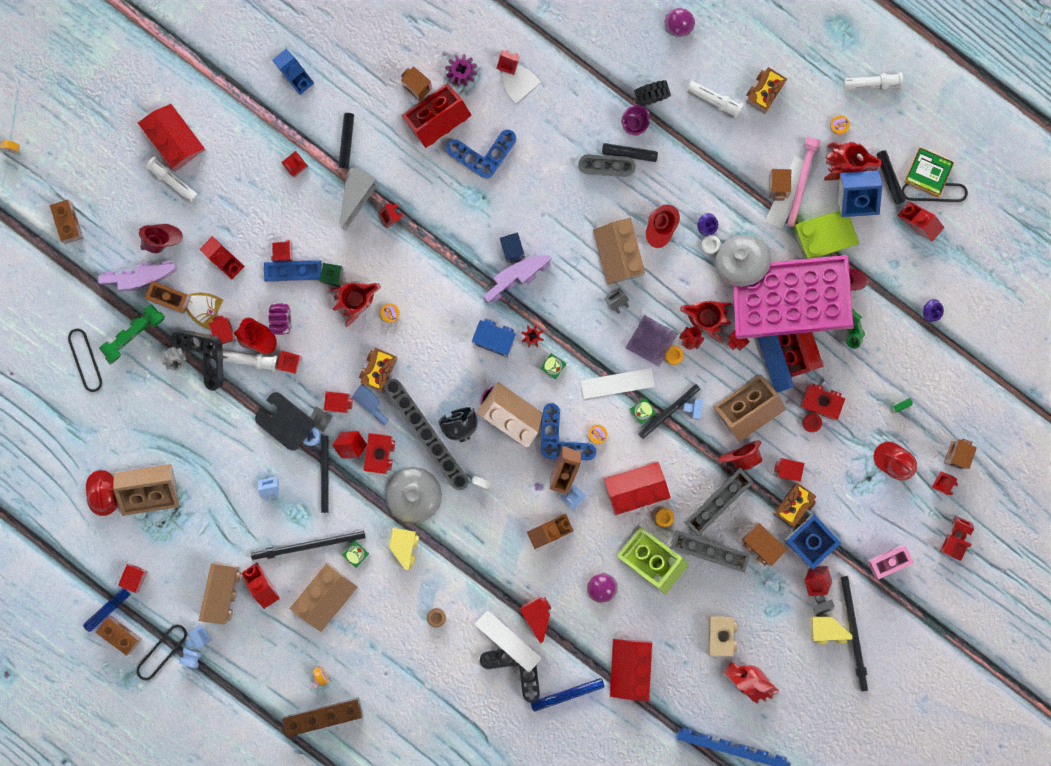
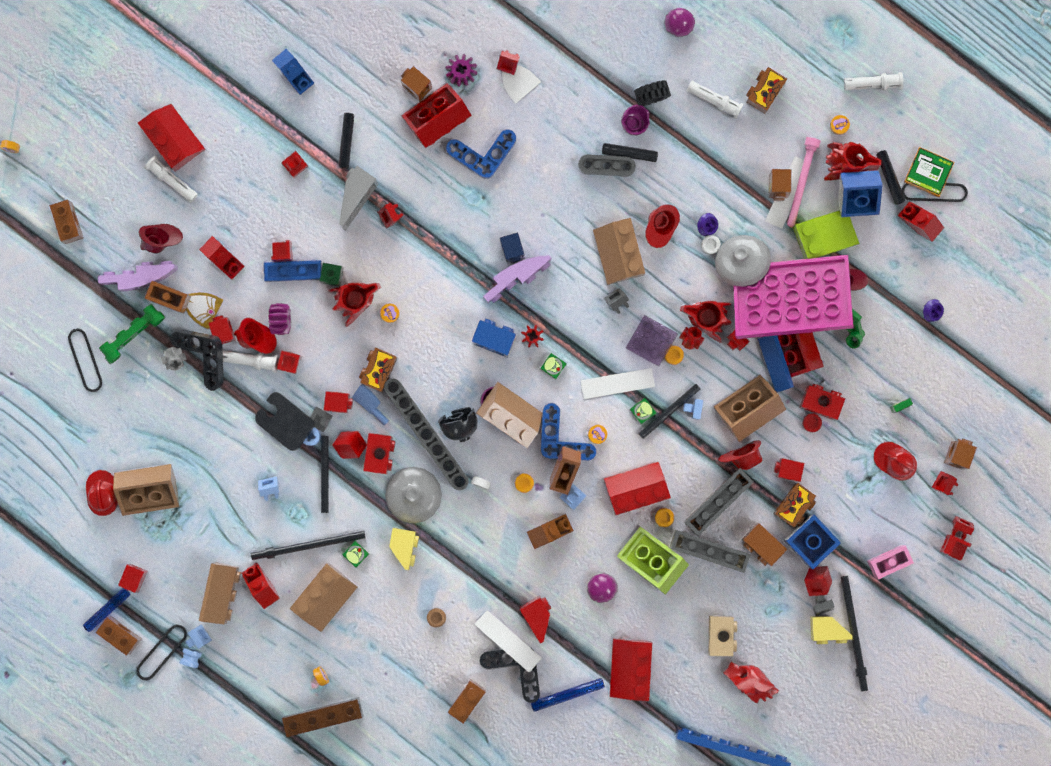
(467, 701): none -> dark orange brick
(524, 483): none -> light orange tile

